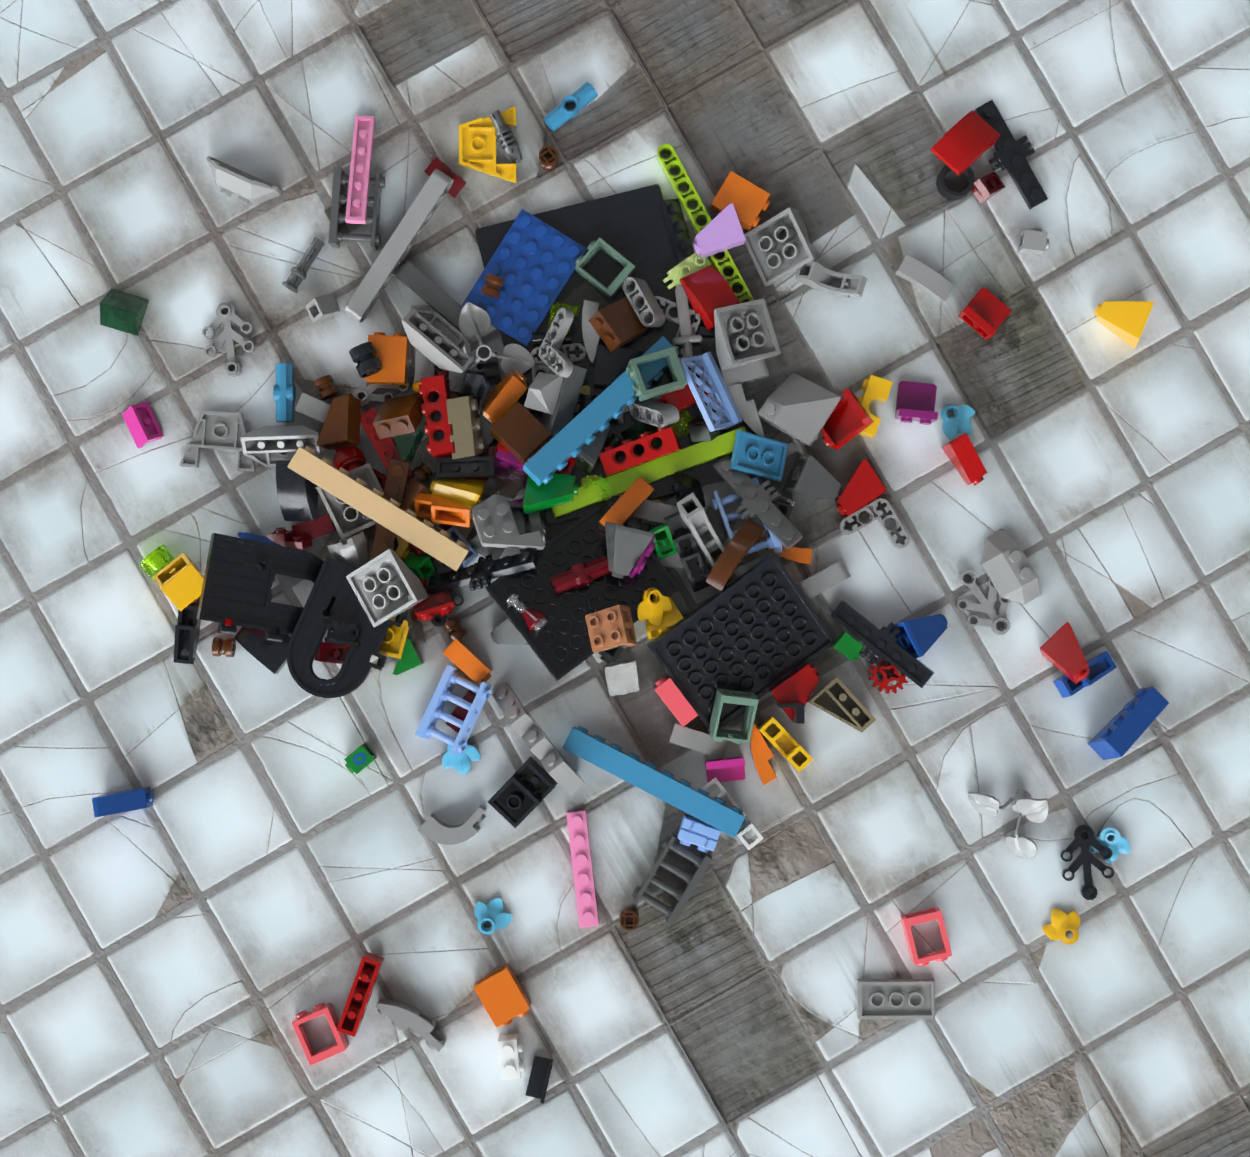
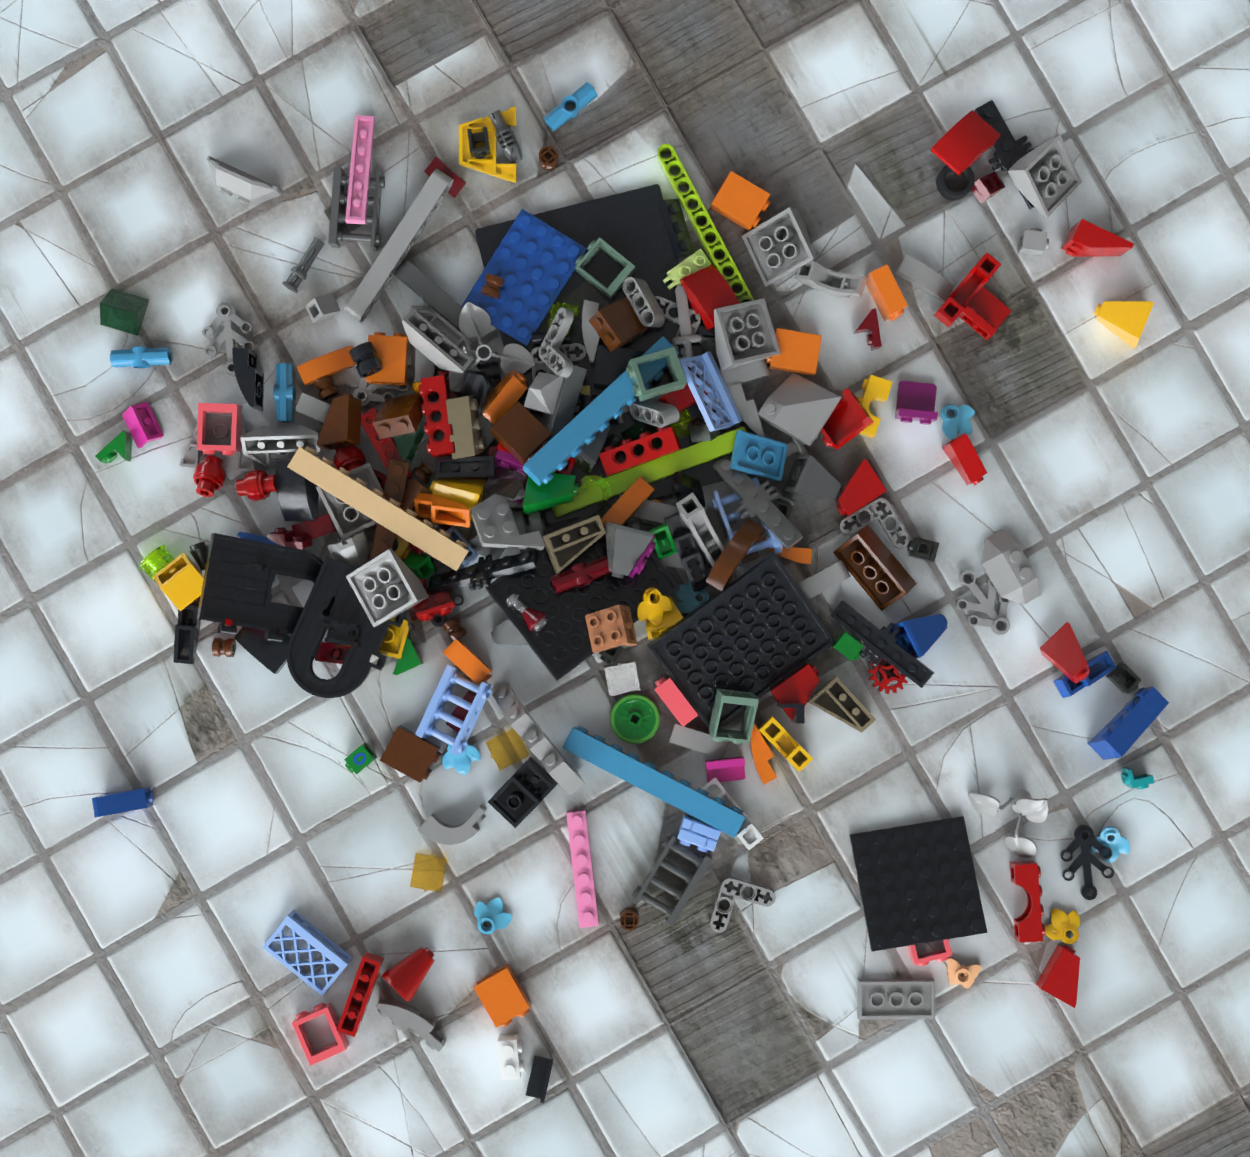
(120, 444): none -> green slope
(141, 357): none -> dark azure piece
(200, 553): none -> pearl dark grey cone
(209, 476): none -> red piece
(236, 411): none -> coral window
(249, 377): none -> black slope
(256, 485): none -> red piece
(319, 942): none -> light blue fence
(327, 364): none -> orange slope
(409, 973): none -> red cone
(411, 754): none -> reddish brown brick
(428, 872): none -> clear yellow piece
(479, 153): none -> pearl dark grey window
(507, 749): none -> clear yellow piece
(570, 542): none -> dark tan wedge
(624, 710): none -> green wheel
(689, 598): none -> medium azure plate
(720, 234): lavender slope -> none
(731, 896): none -> light grey beam
(798, 352): none -> orange brick
(871, 325): none -> dark red slope
(875, 567): none -> reddish brown slope
(886, 293): none -> orange brick
(914, 545): none -> pearl dark grey window
(917, 883): none -> black plate
(967, 289): none -> red arch
(969, 972): none -> light nougat animal
(1029, 925): none -> red arch
(1046, 175): none -> light grey slope
(1061, 975): none -> red slope
(1093, 241): none -> red slope
(1132, 682): none -> pearl dark grey window
(1139, 781): none -> teal bracket

